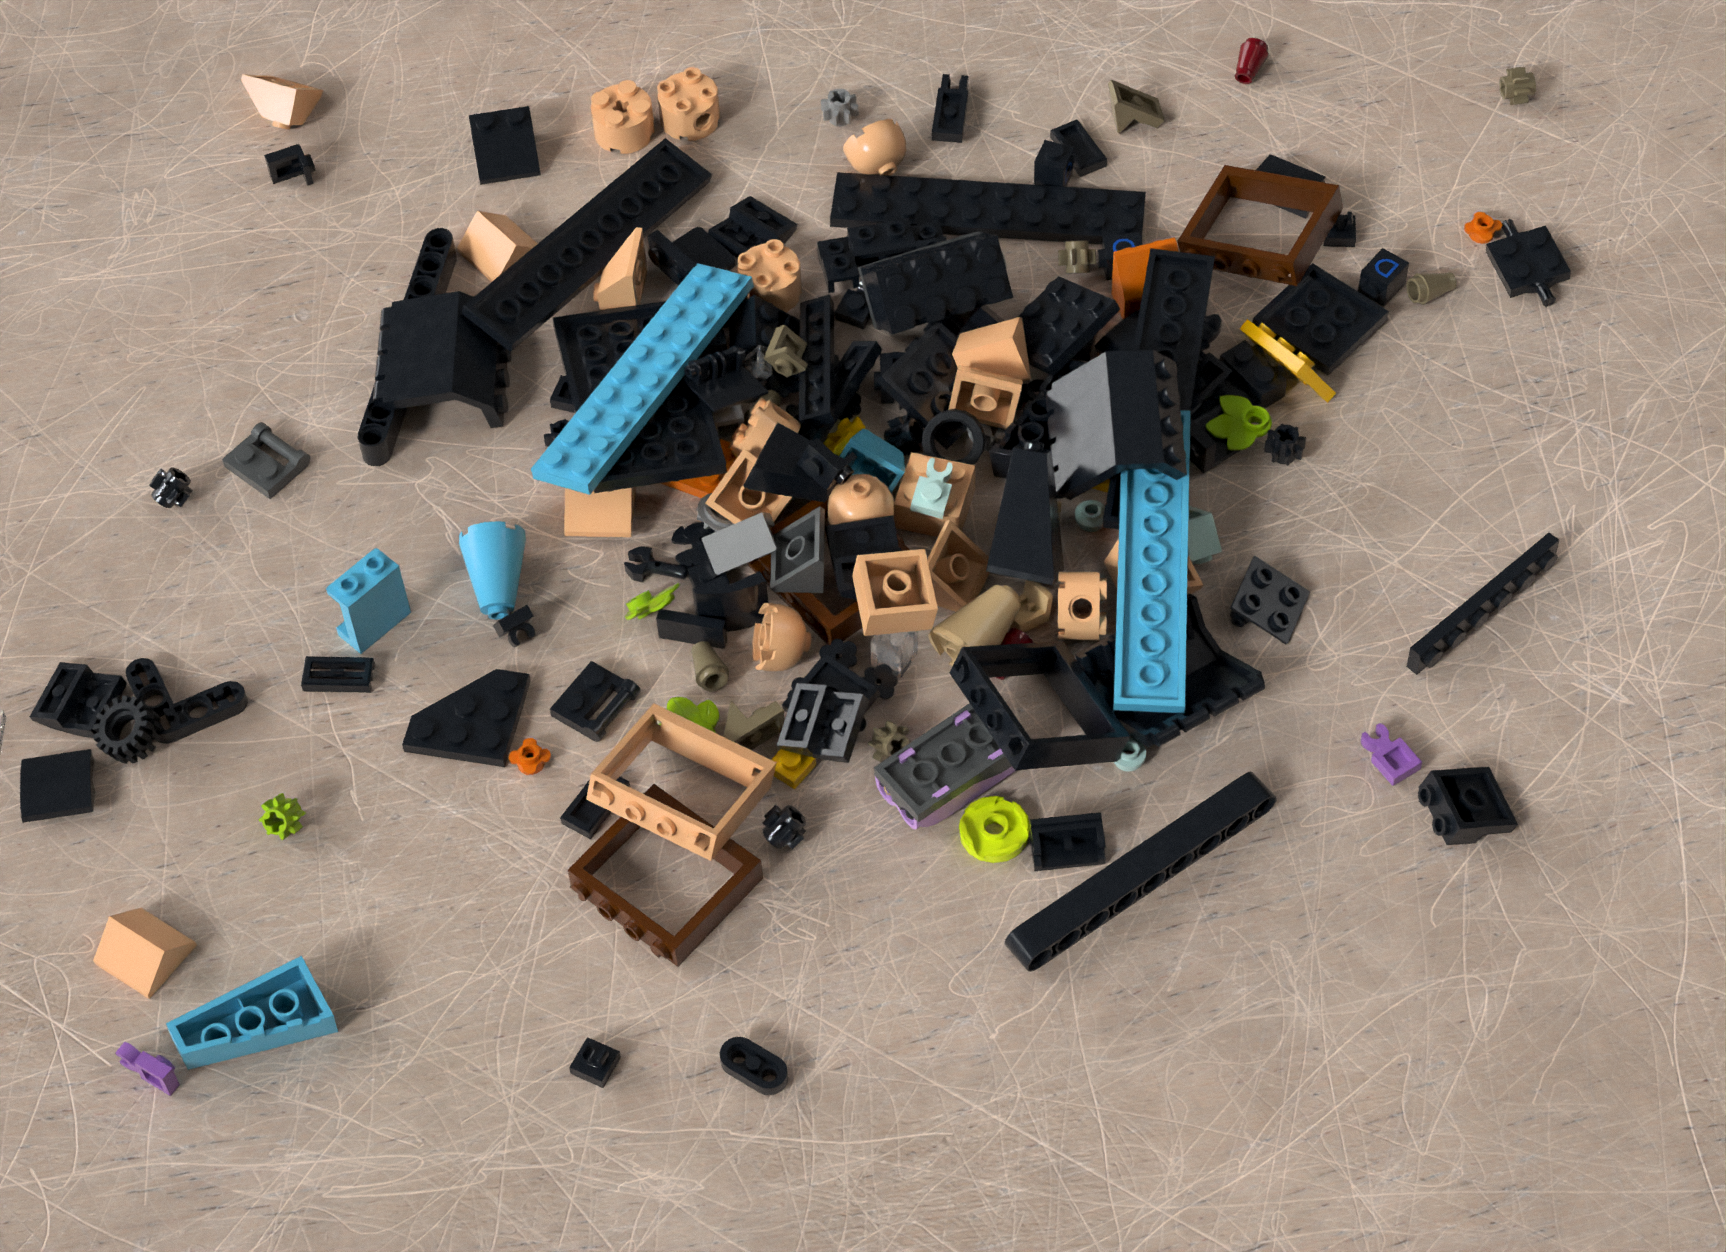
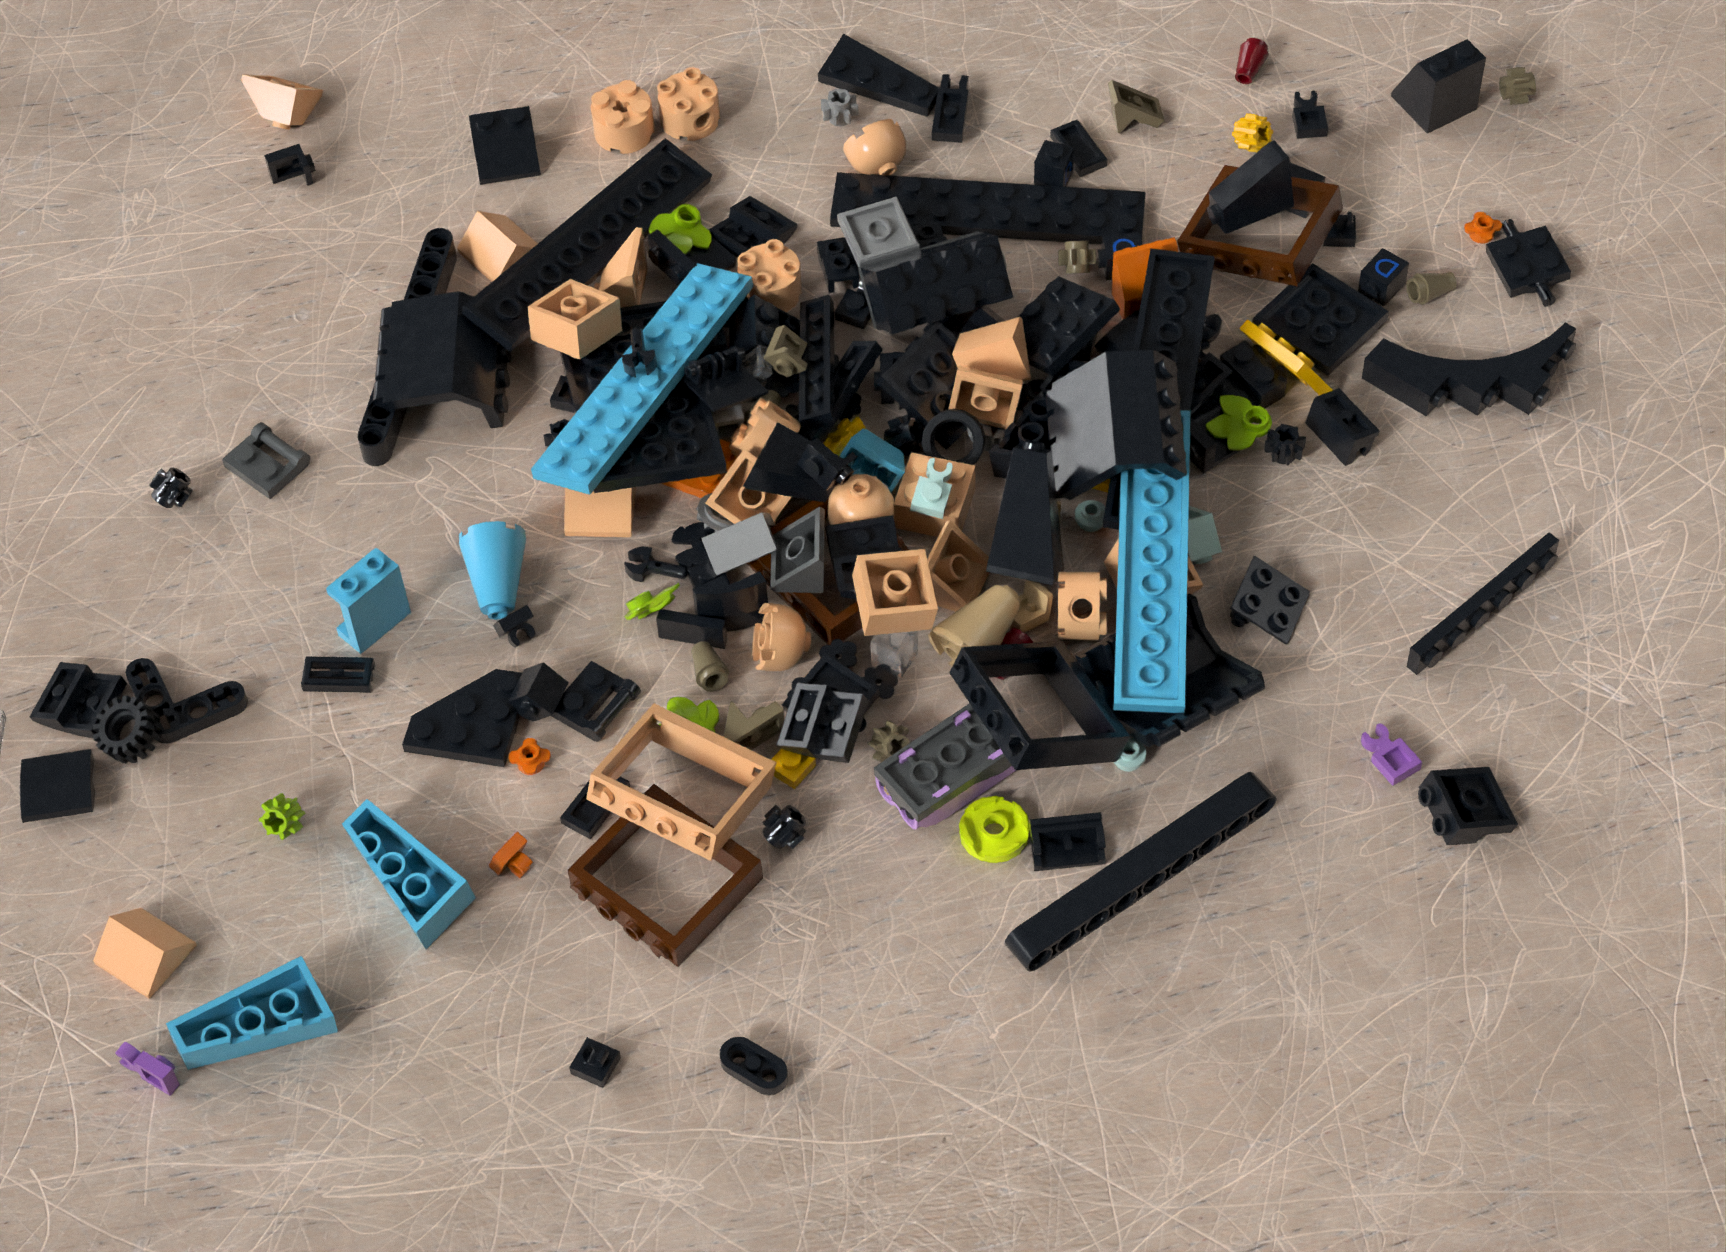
(413, 876): none -> medium azure wedge
(512, 857): none -> orange tile
(538, 692): none -> black brick
(575, 319): none -> light nougat brick
(639, 354): none -> black bar
(683, 228): none -> lime plate
(876, 77): none -> black wing
(877, 231): none -> light grey plate
(1252, 132): none -> yellow gear
(1253, 190): none -> black slope
(1308, 117): none -> black plate
(1341, 425): none -> black hinge
(1442, 86): none -> black slope
(1473, 384): none -> black arch

